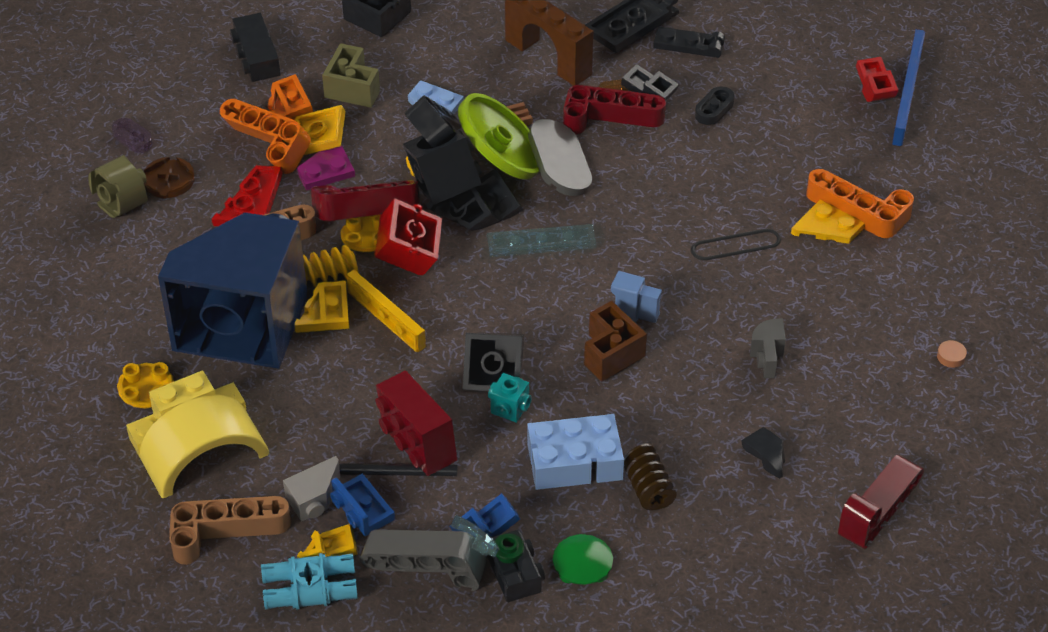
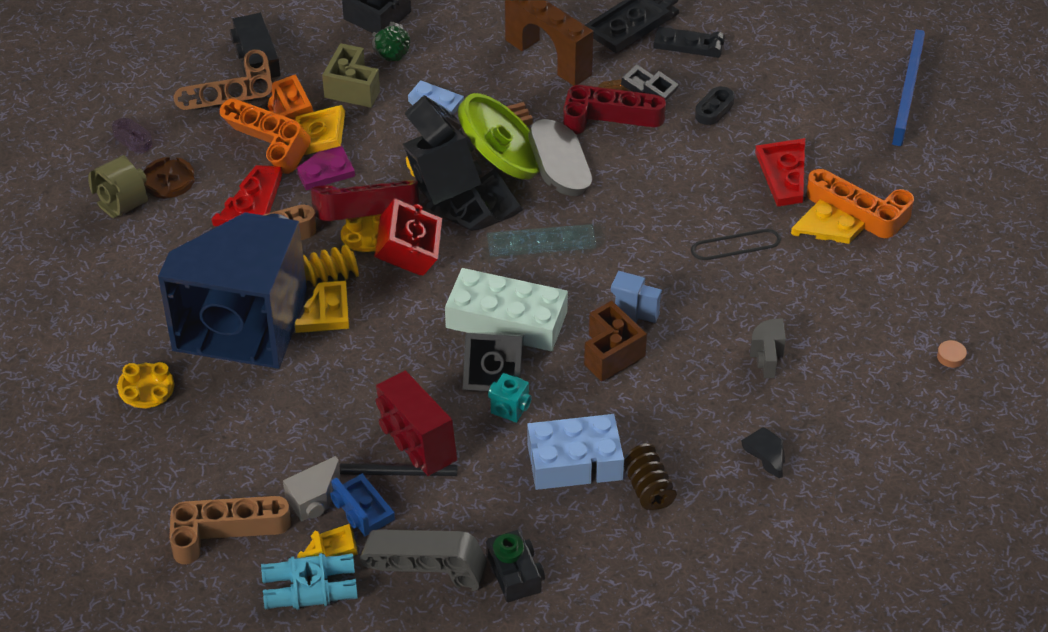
(187, 422): light yellow piece -> none
(222, 86): none -> medium nougat beam
(386, 311): yellow tile -> none
(391, 42): none -> dark green piece
(483, 542): clear light blue slope -> none
(494, 517): blue brick -> none
(506, 305): none -> light aqua brick
(582, 559): green dish -> none
(783, 169): none -> red wing
(864, 515): dark red beam -> none
(876, 80): red brick -> none

